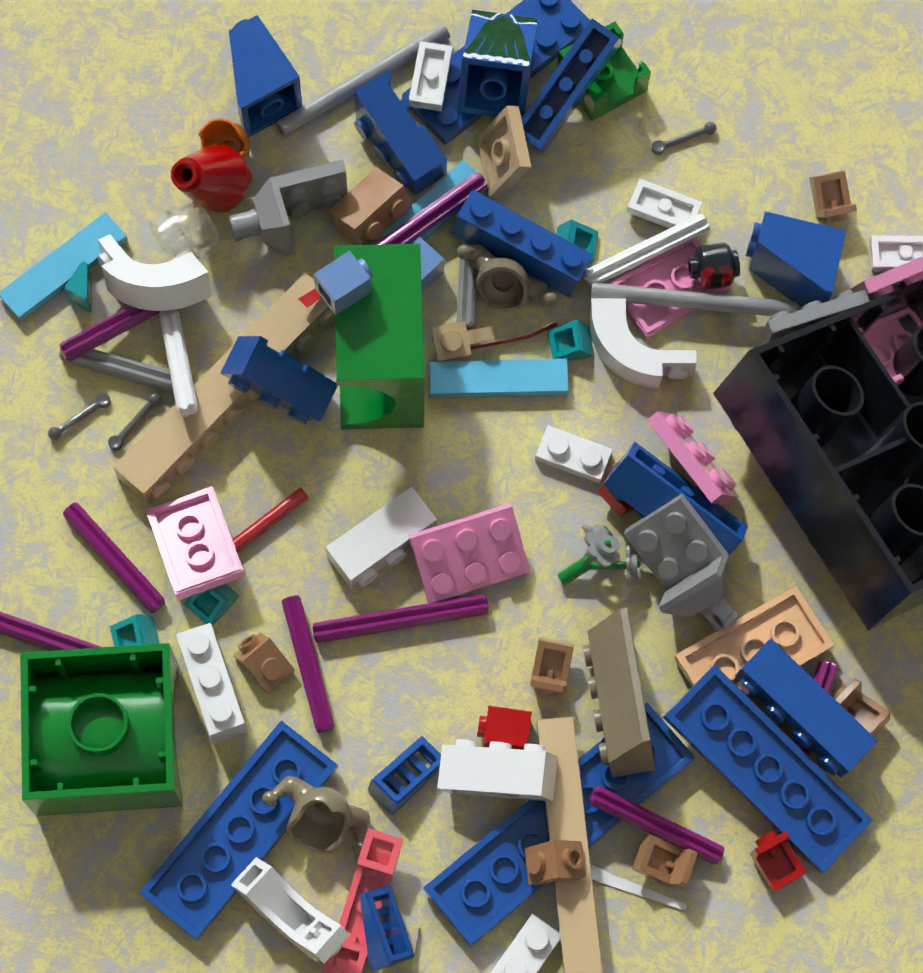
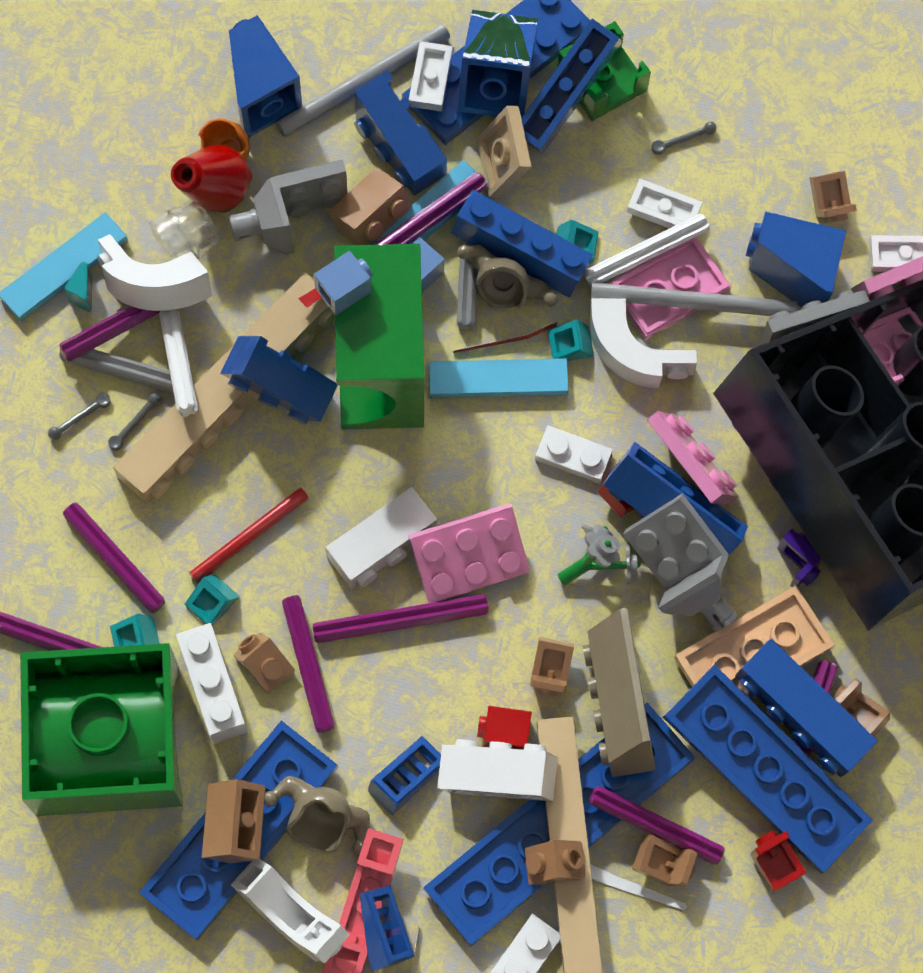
(195, 543): tile -> none
(233, 821): none -> medium nougat brick
(454, 340): tan plate -> none
(714, 265): black head -> none
(803, 555): none -> dark purple bracket

